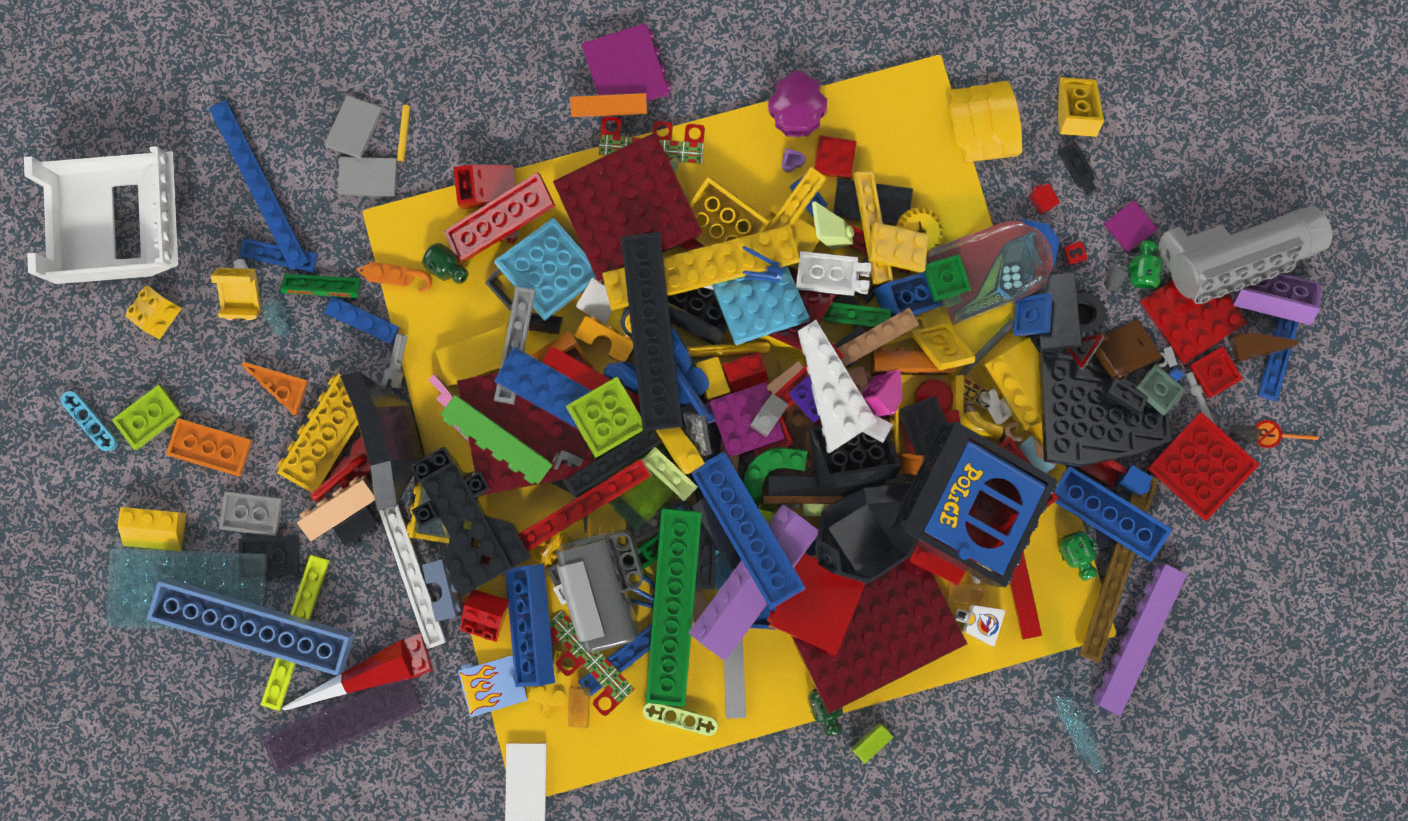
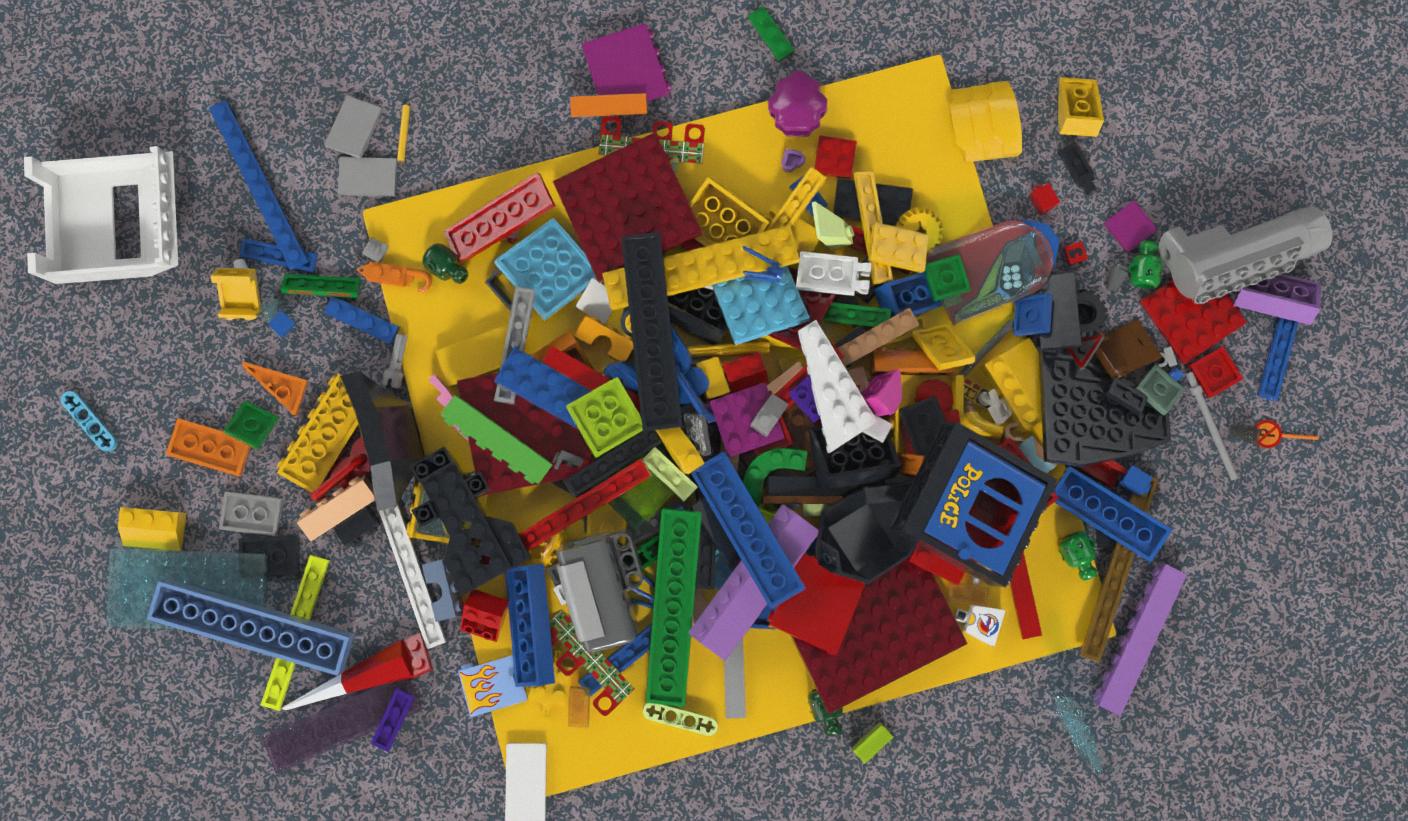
(147, 417): lime plate -> none
(152, 312): yellow bracket -> none
(251, 425): none -> green tile
(281, 323): none -> blue tile
(375, 250): none -> light grey tile
(392, 720): none -> dark purple plate
(481, 183): red slope -> none
(551, 325): black plate -> none
(770, 34): none -> green plate
(1202, 466): red plate -> none
(1256, 345): reddish brown slope -> none

